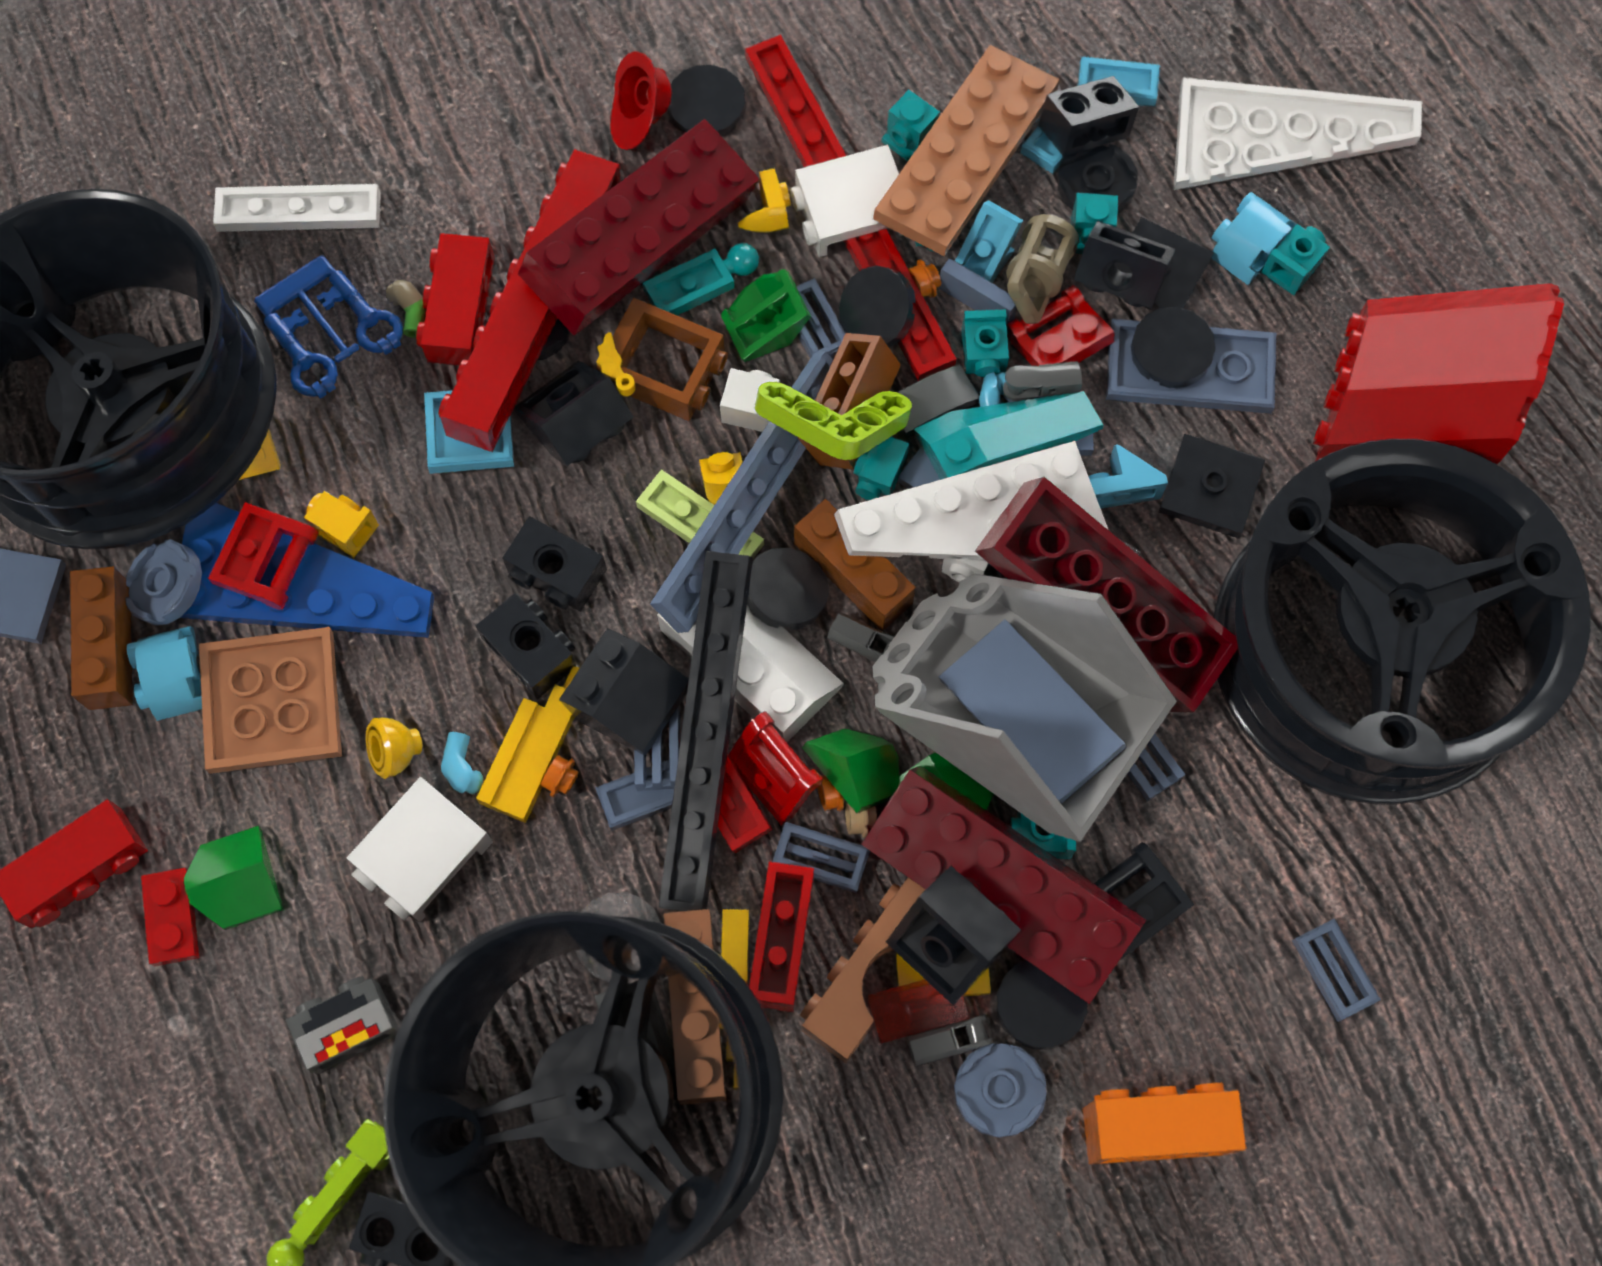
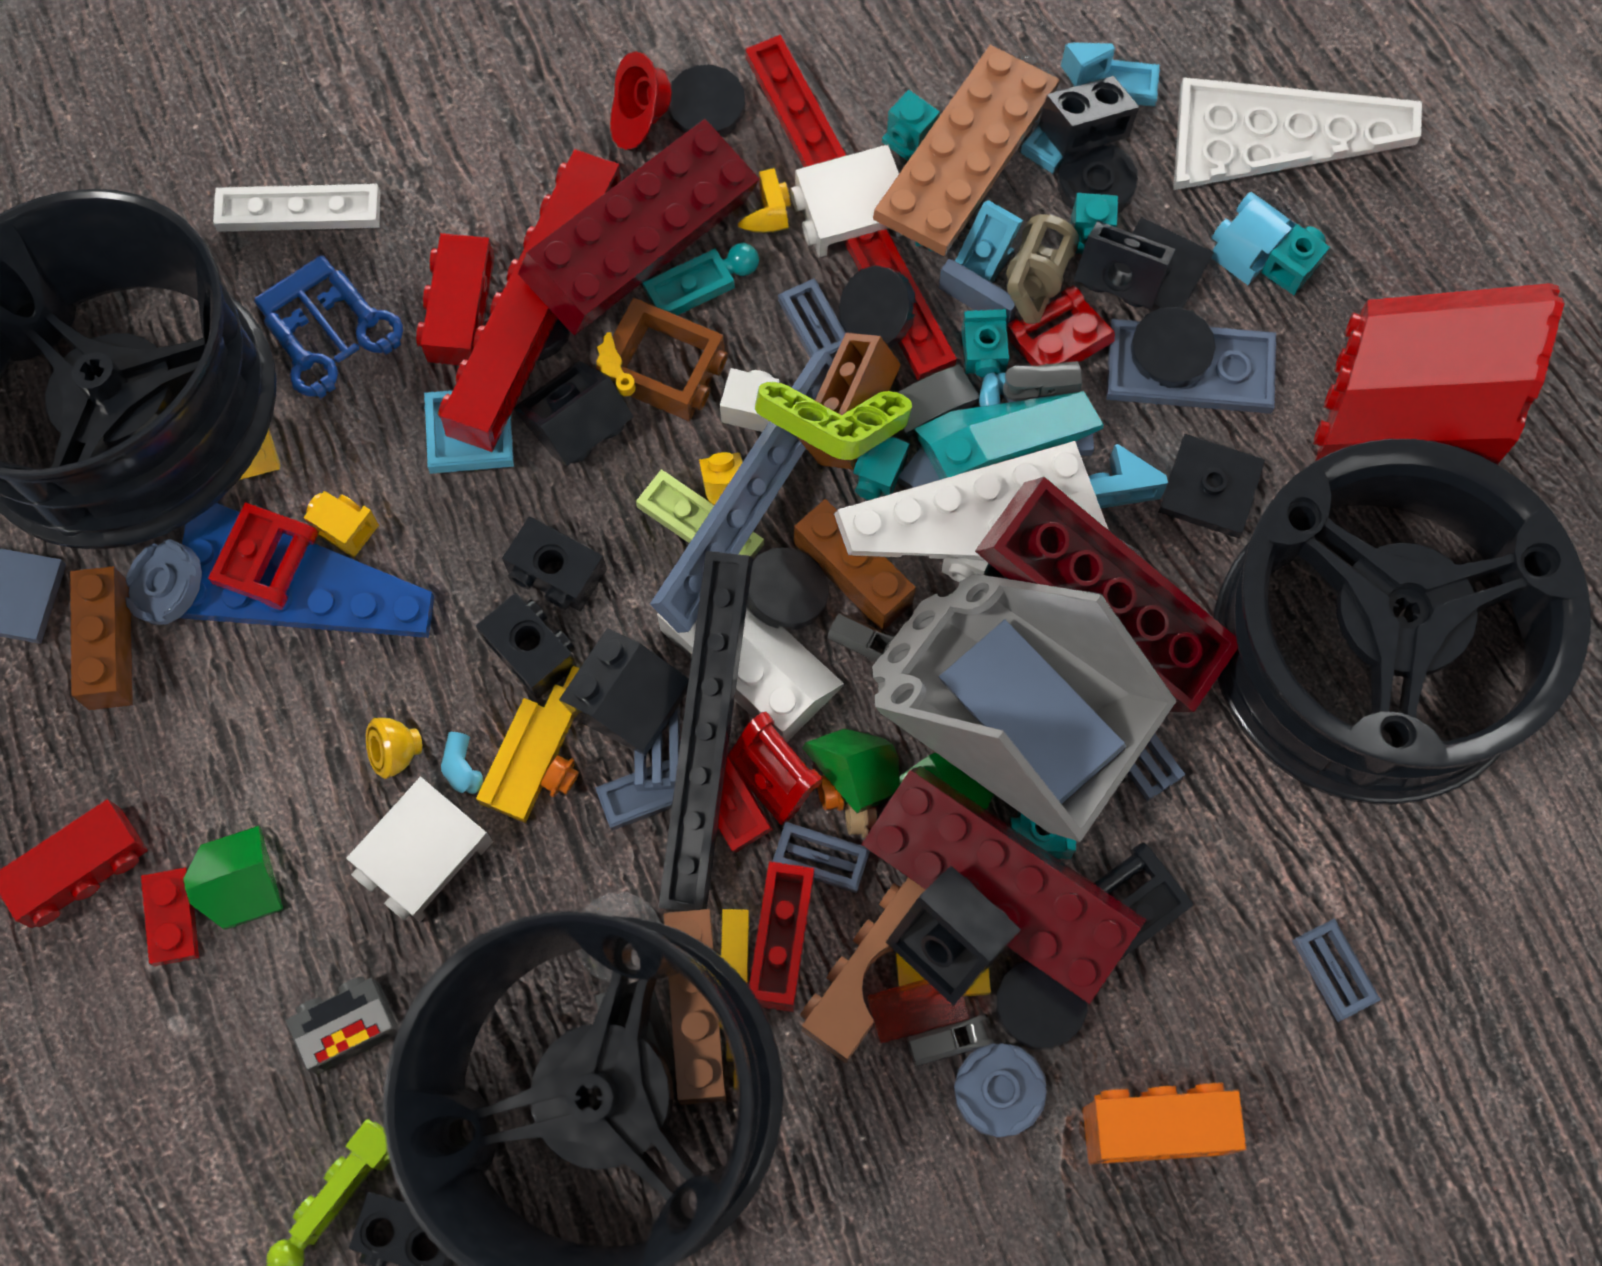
(167, 673): medium azure cylinder -> none
(269, 700): nougat plate -> none
(409, 298): arm -> none
(766, 315): green slope -> none
(926, 278): orange plate -> none
(1087, 61): none -> medium azure slope

